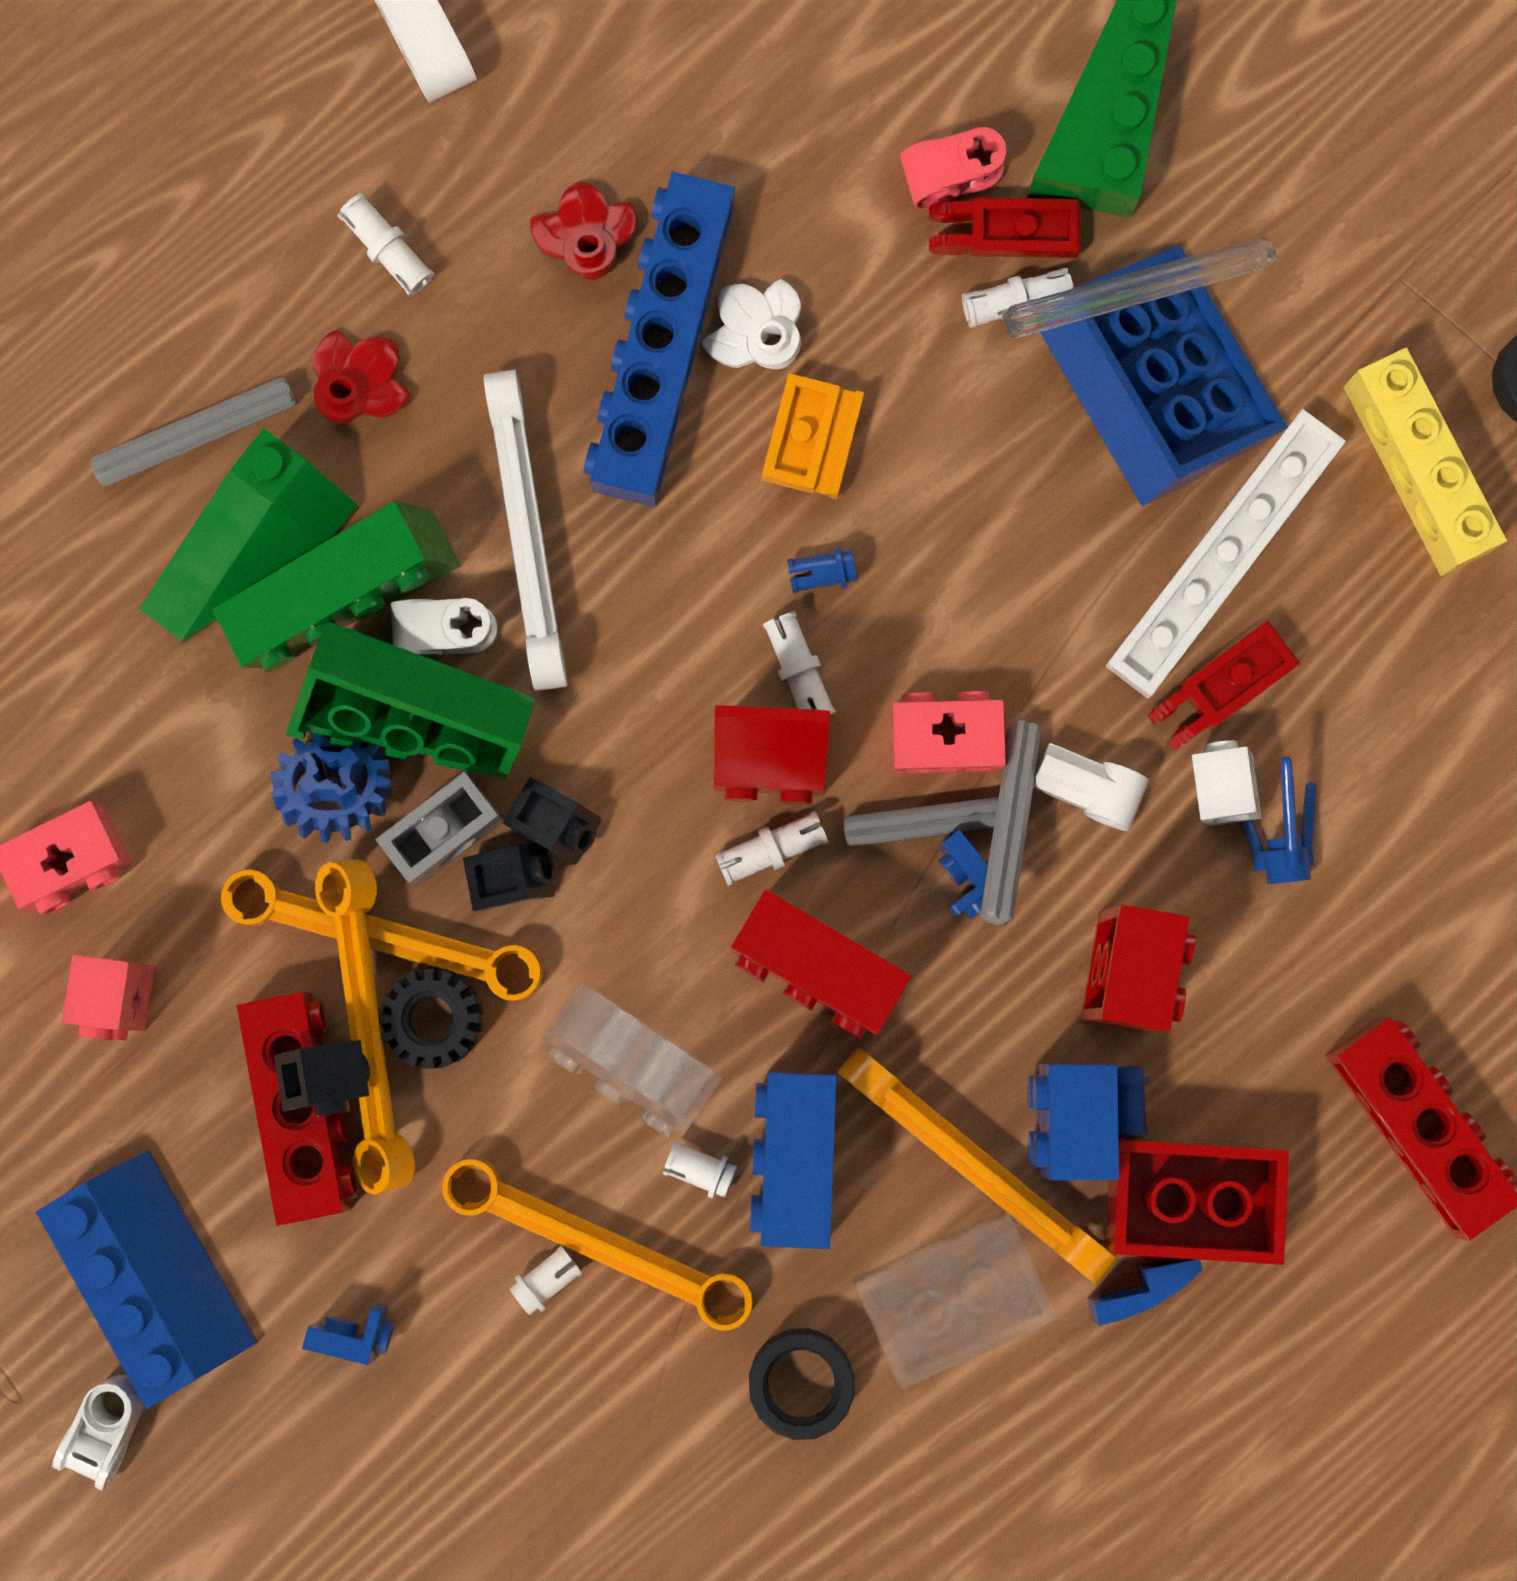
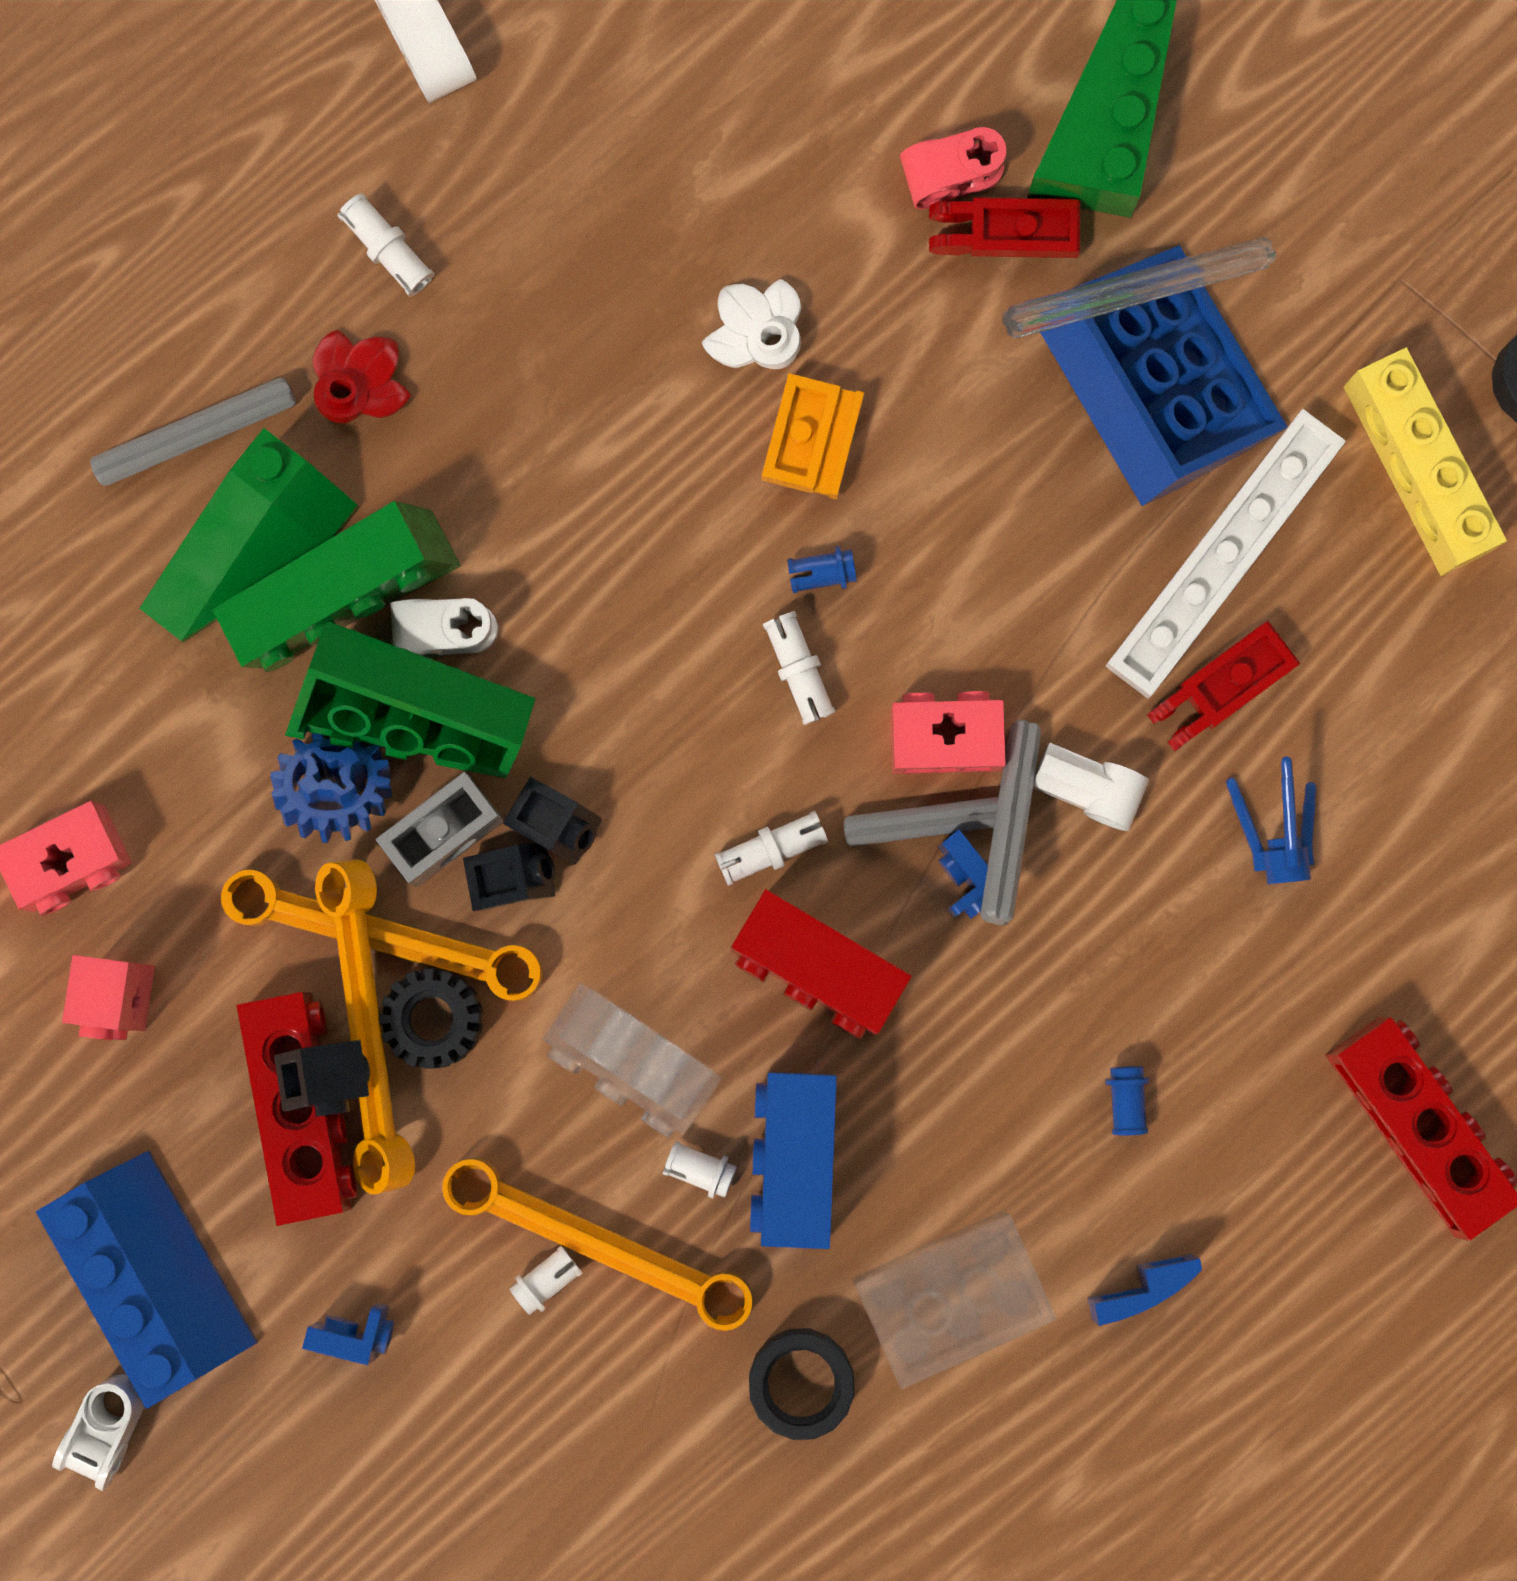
(525, 530): white piece -> none
(583, 224): red plate -> none
(708, 211): blue brick -> none
(770, 753): red slope -> none
(977, 1166): light orange piece -> none
(991, 303): white pin -> none
(1074, 1121): blue brick -> none
(1137, 969): red brick -> none
(1198, 1202): red brick -> none
(1226, 784): white brick -> none

